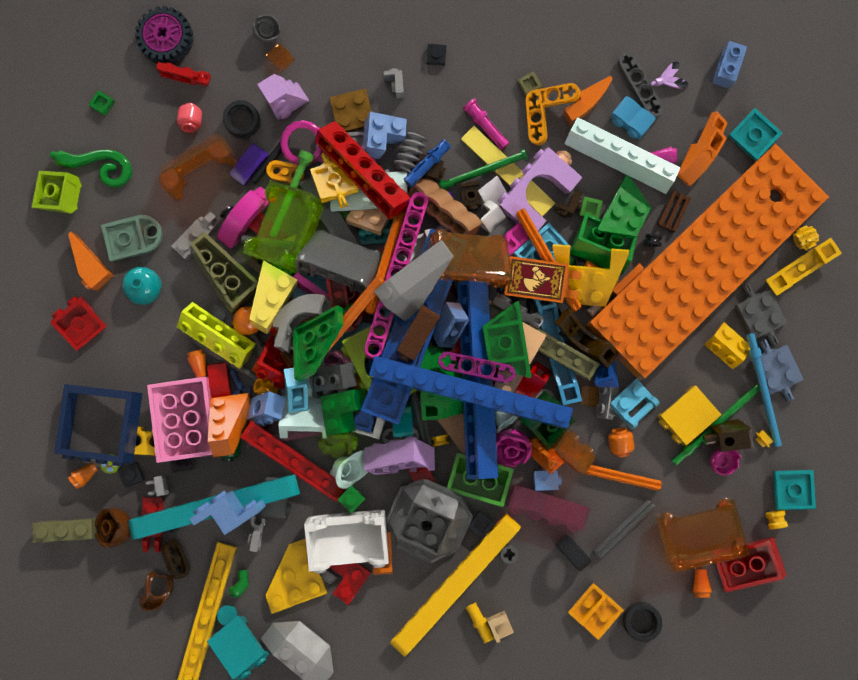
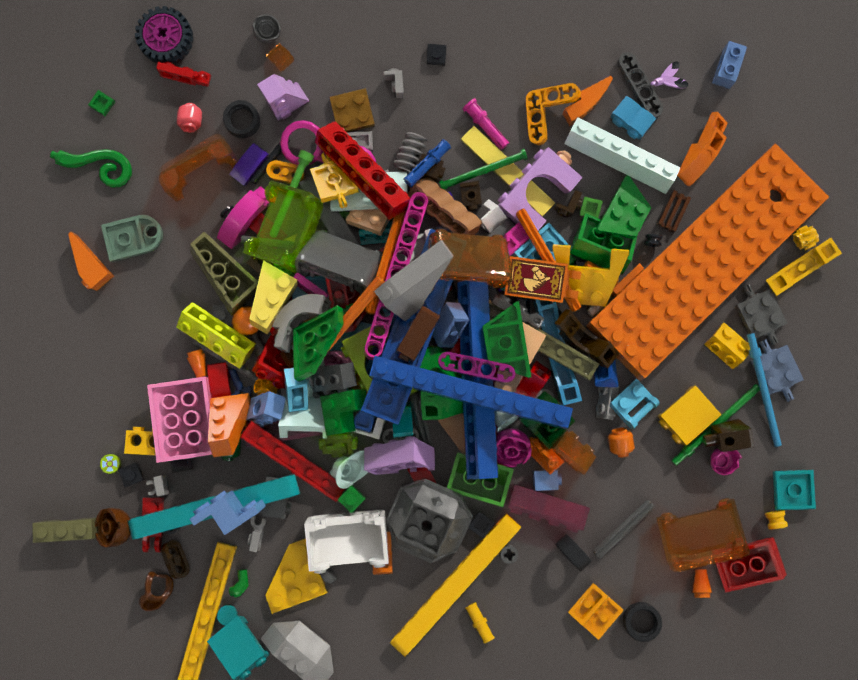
(56, 192): lime slope -> none
(77, 322): red plate -> none
(82, 475): orange cone -> none
(129, 425): dark blue window -> none
(141, 285): teal cylinder -> none
(201, 225): light grey hinge -> none
(354, 578): red plate -> none
(381, 130): medium blue brick -> none
(440, 440): yellow bush -> none
(492, 190): white sticker -> none
(500, 625): tan panel -> none
(529, 83): olive tile -> none
(589, 396): clear orange slope -> none
(624, 477): orange axle -> none
(668, 154): dark pink cone -> none
(755, 134): teal plate -> none
(763, 439): yellow plate -> none

